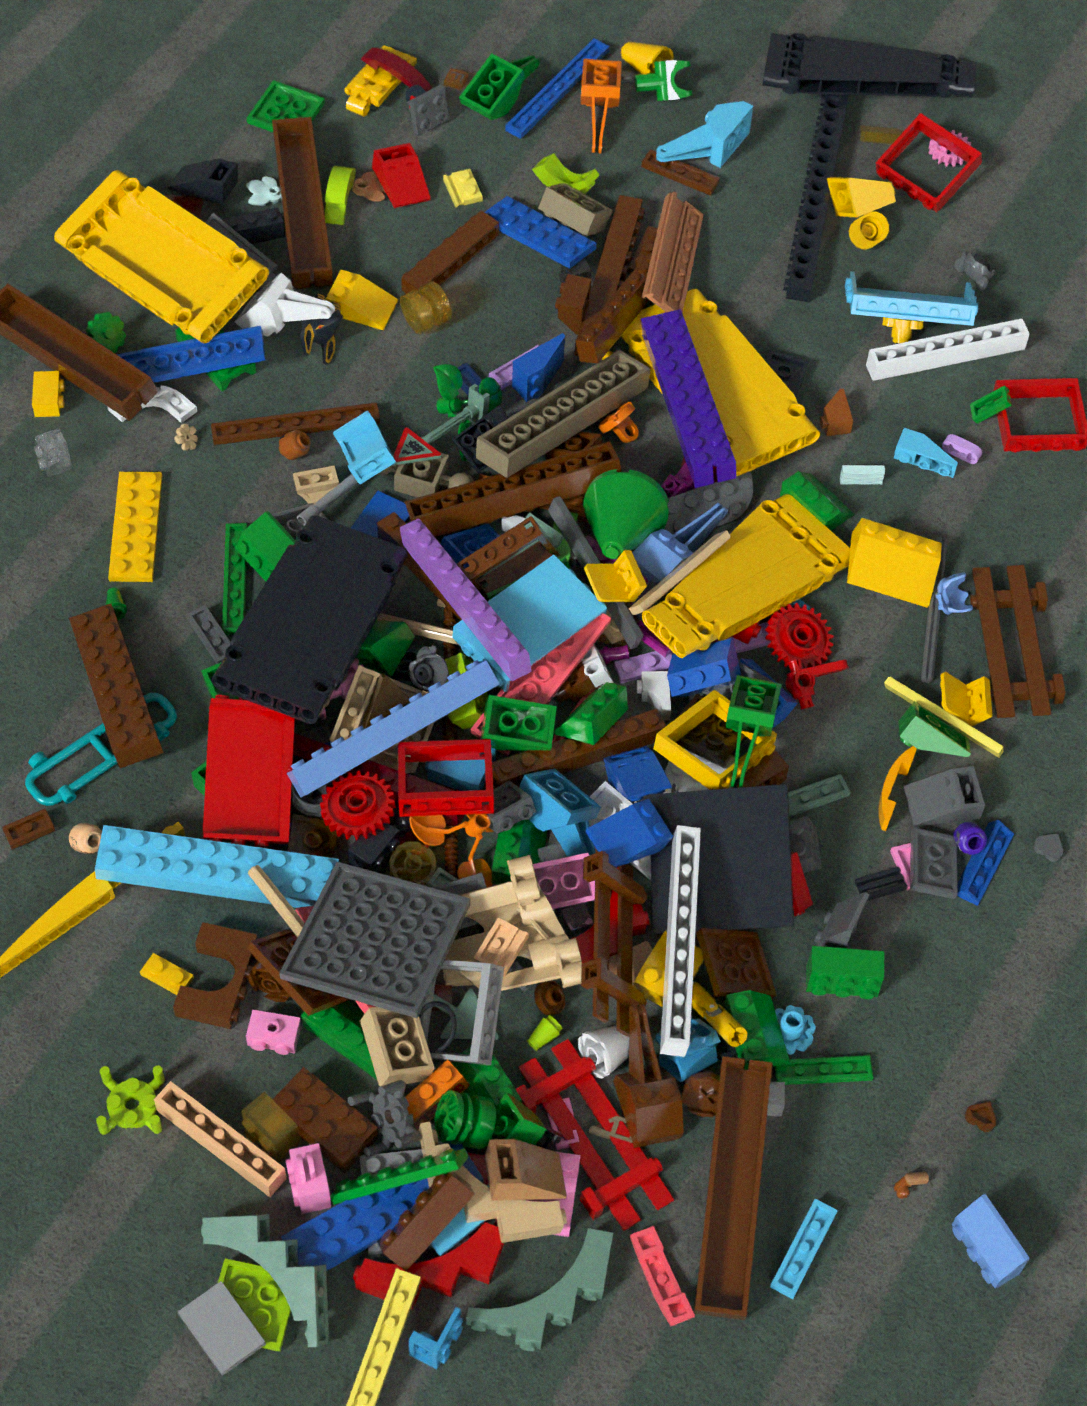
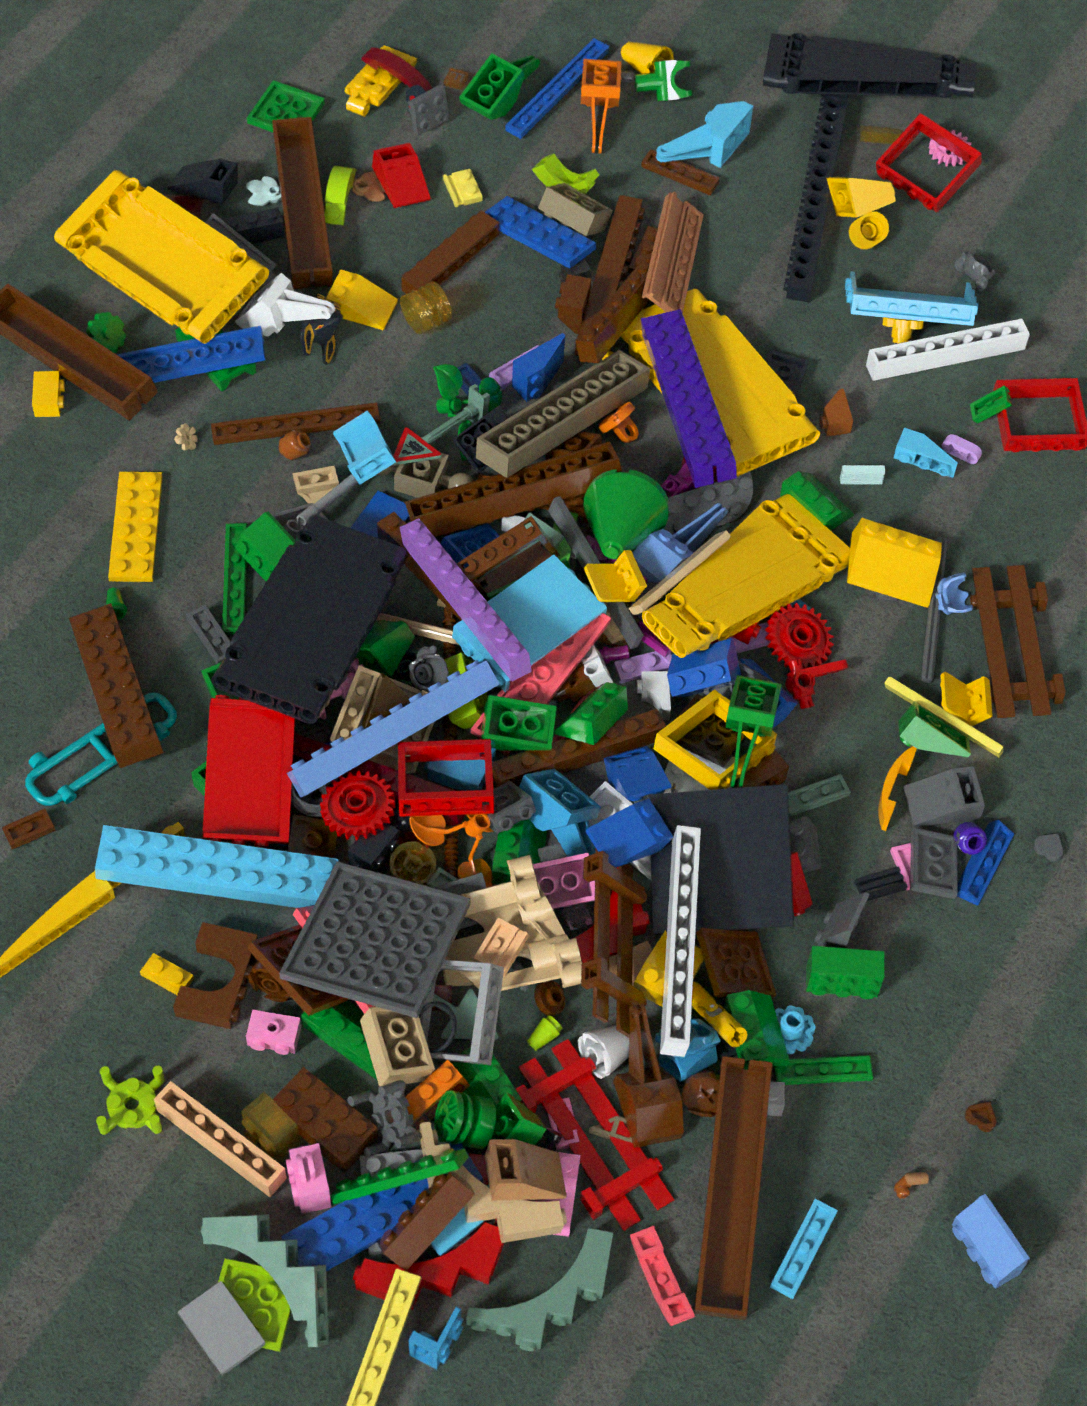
(52, 452): clear brick -> none
(85, 838): light nougat head -> none
(171, 401): white plate -> none
(276, 899): tan axle -> none

